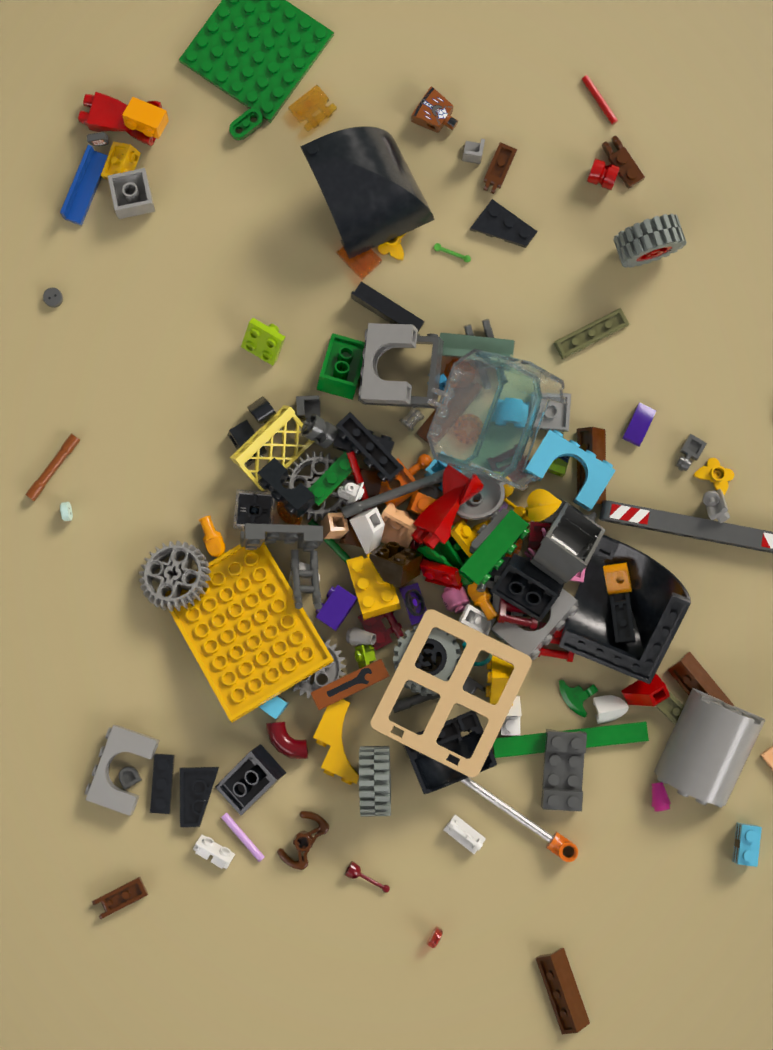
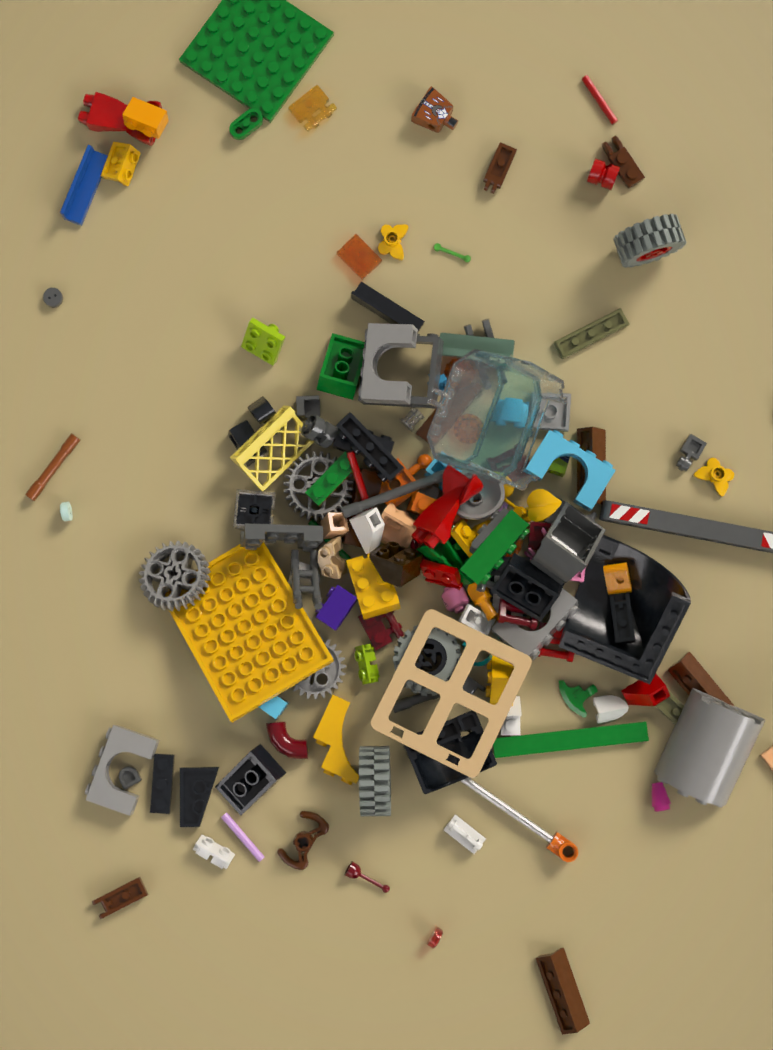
(98, 139): dark grey tile -> none
(131, 193): light grey slope -> none
(212, 539): light orange arm -> none
(286, 517): clear orange gear -> none
(296, 500): black arch -> none
(330, 561): none -> tan cylinder
(349, 684): dark orange tile -> none
(351, 492): white hinge -> none
(357, 636): light grey cone -> none
(366, 187): black panel -> none
(413, 602): piece -> none
(473, 151): light grey panel -> none
(502, 224): black wing -> none
(563, 770): dark grey piece -> none
(639, 424): dark purple slope -> none
(716, 505): light grey hips -> none
(747, 844): medium azure brick -> none

